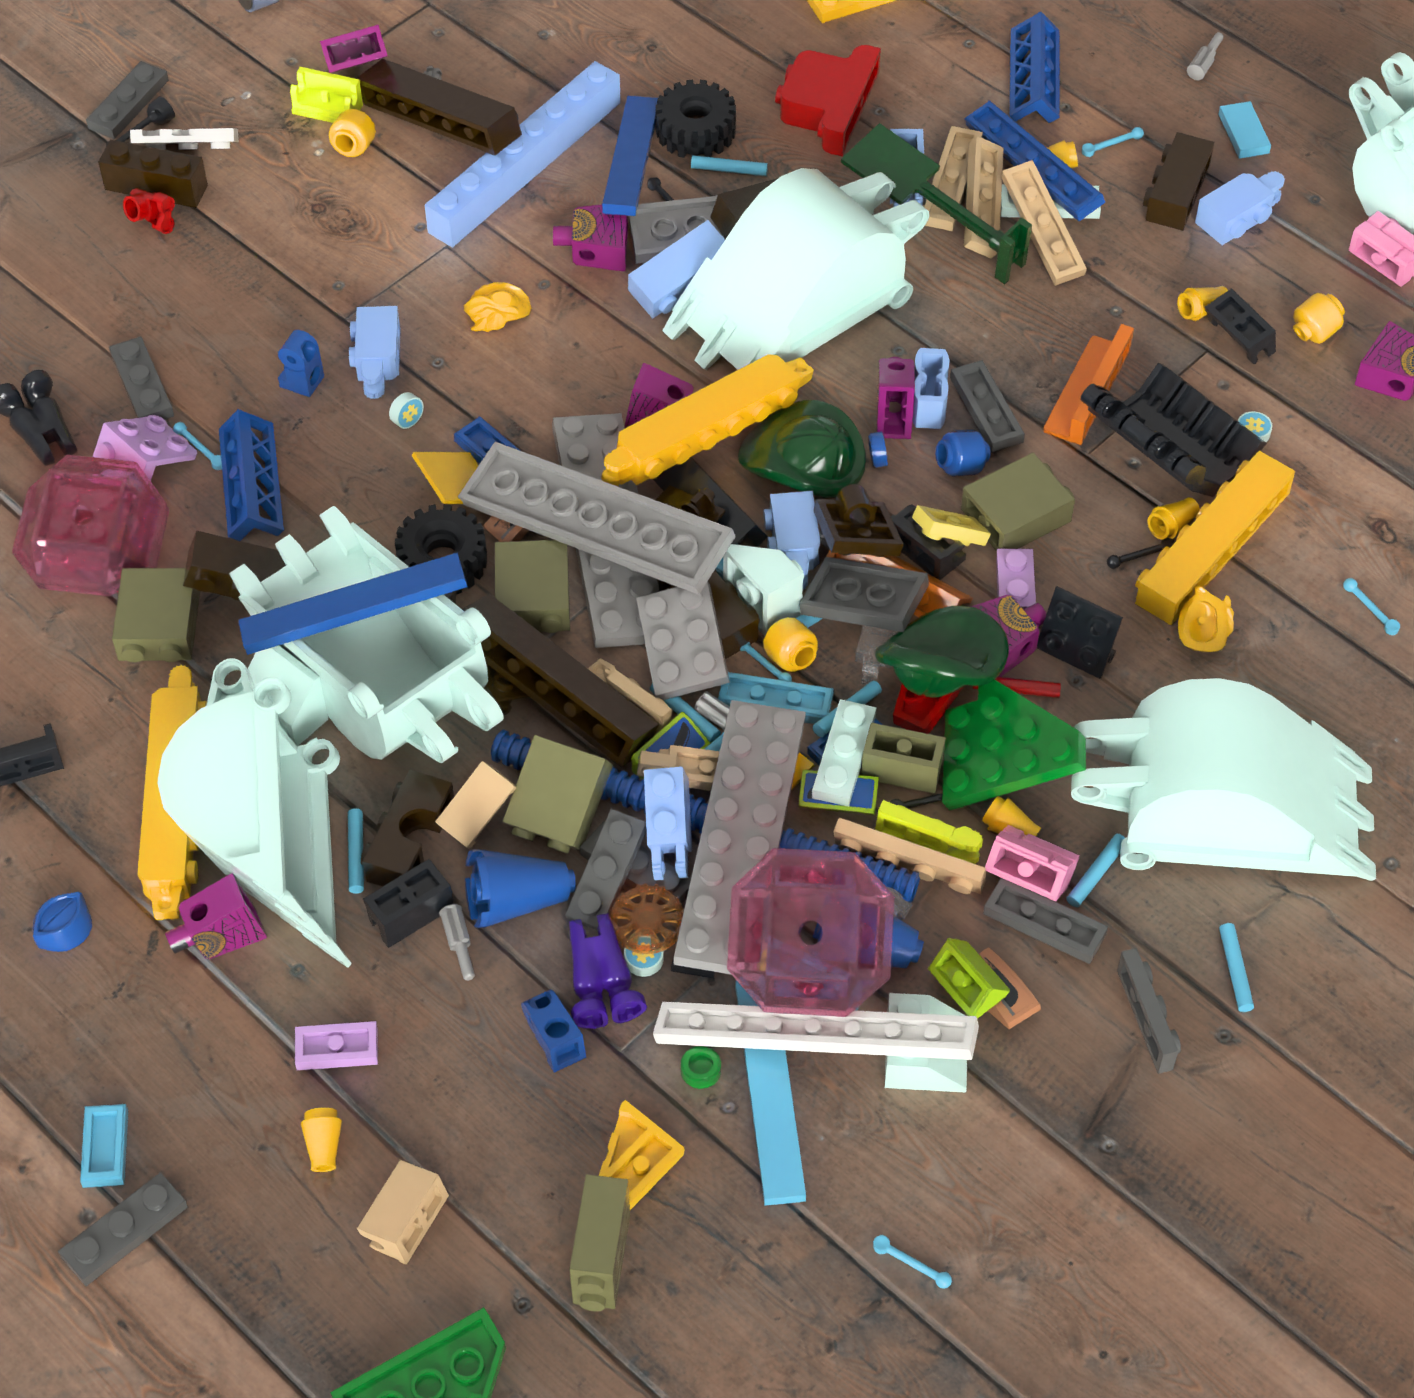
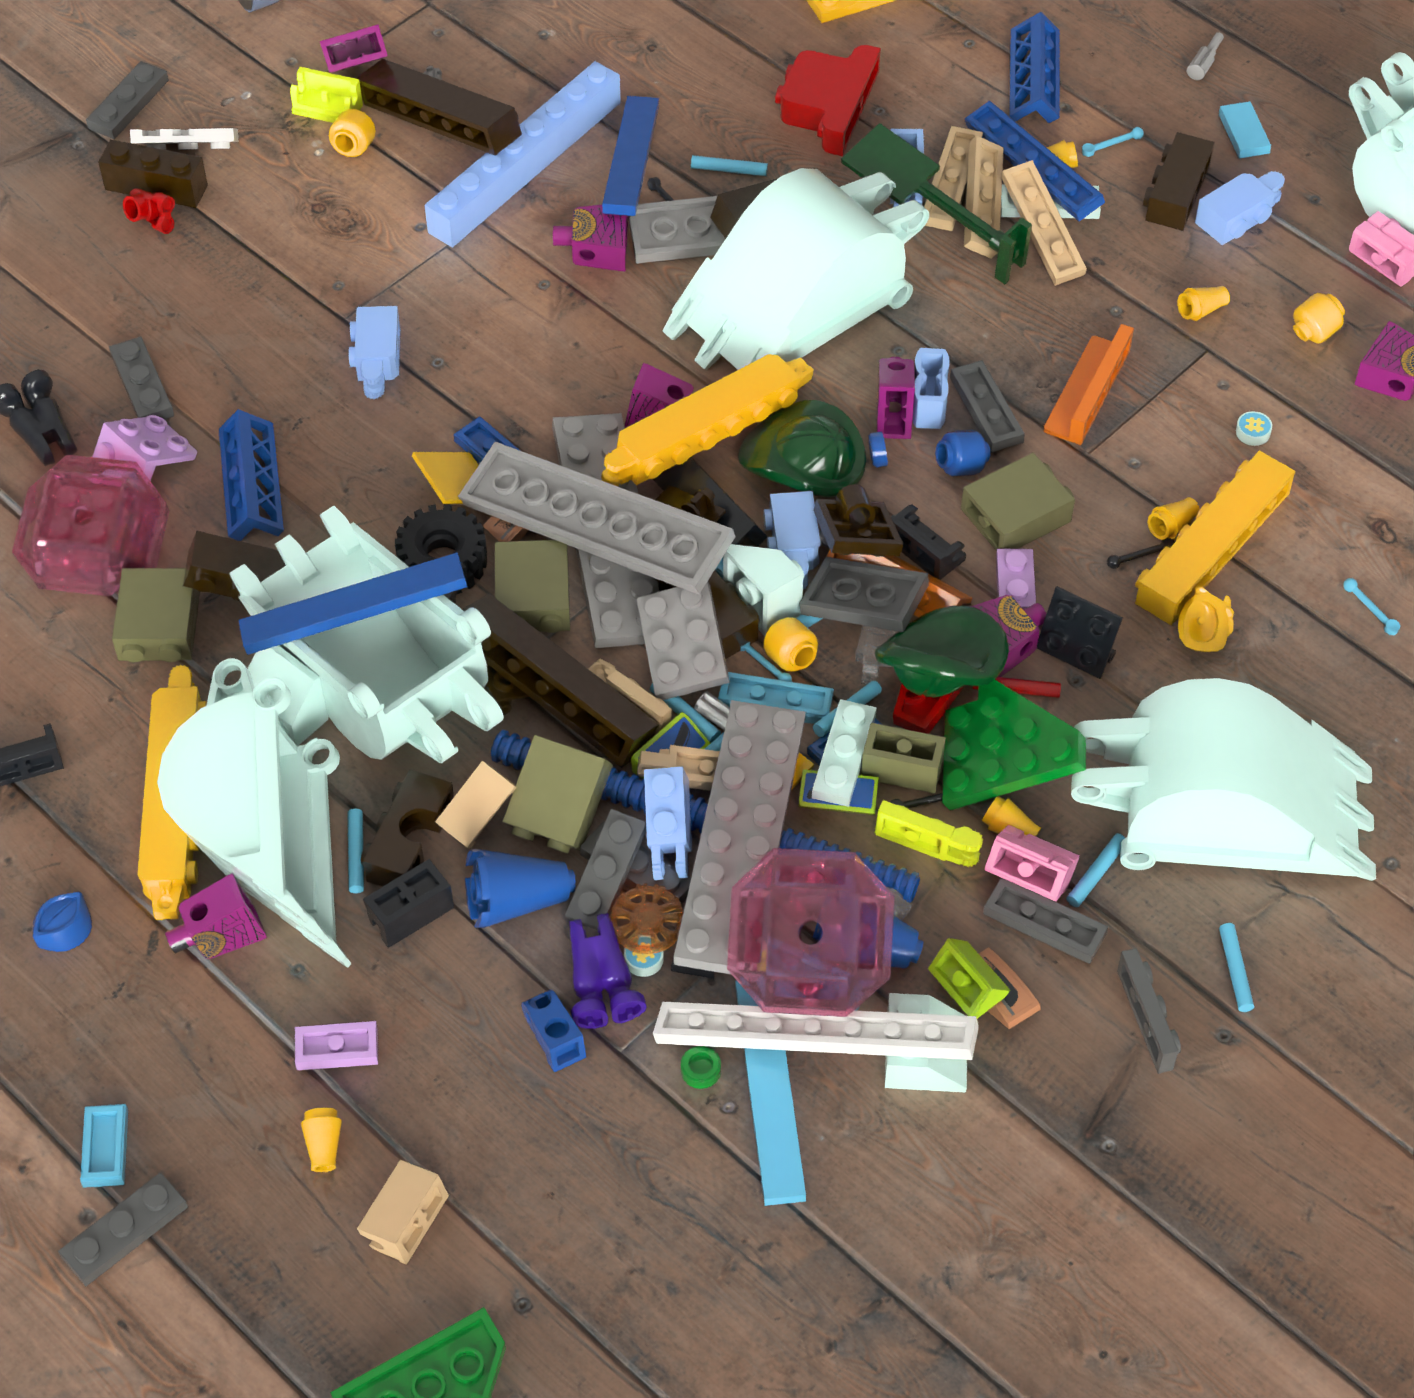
(158, 112): black hinge -> none
(181, 429): medium azure hinge -> none
(300, 360): blue leg -> none
(406, 410): tile -> none
(458, 937): light grey axle -> none
(495, 305): yellow hat -> none
(600, 1242): olive brick -> none
(639, 1152): yellow wing -> none
(666, 276): light blue brick -> none
(691, 134): black tyre -> none
(882, 1245): medium azure hinge -> none
(929, 863): tan plate -> none
(950, 525): light yellow plate -> none
(1178, 429): black hinge -> none
(1242, 324): black hinge -> none

